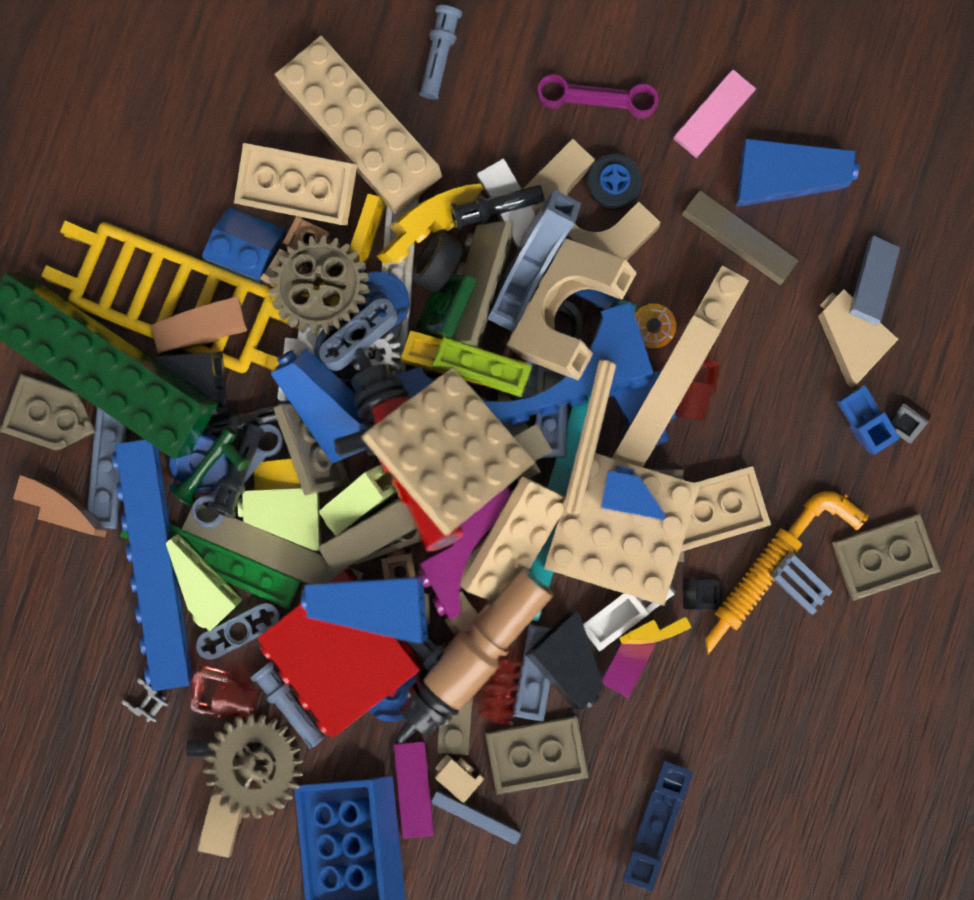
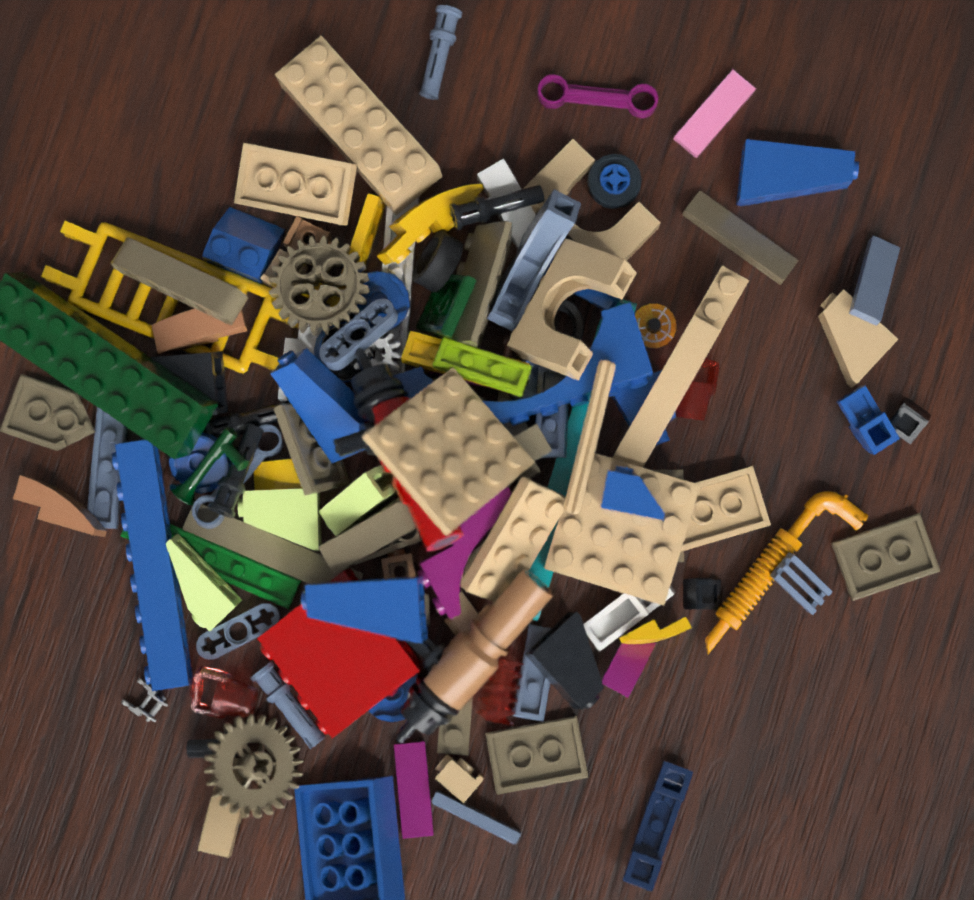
(179, 281): none -> dark tan beam

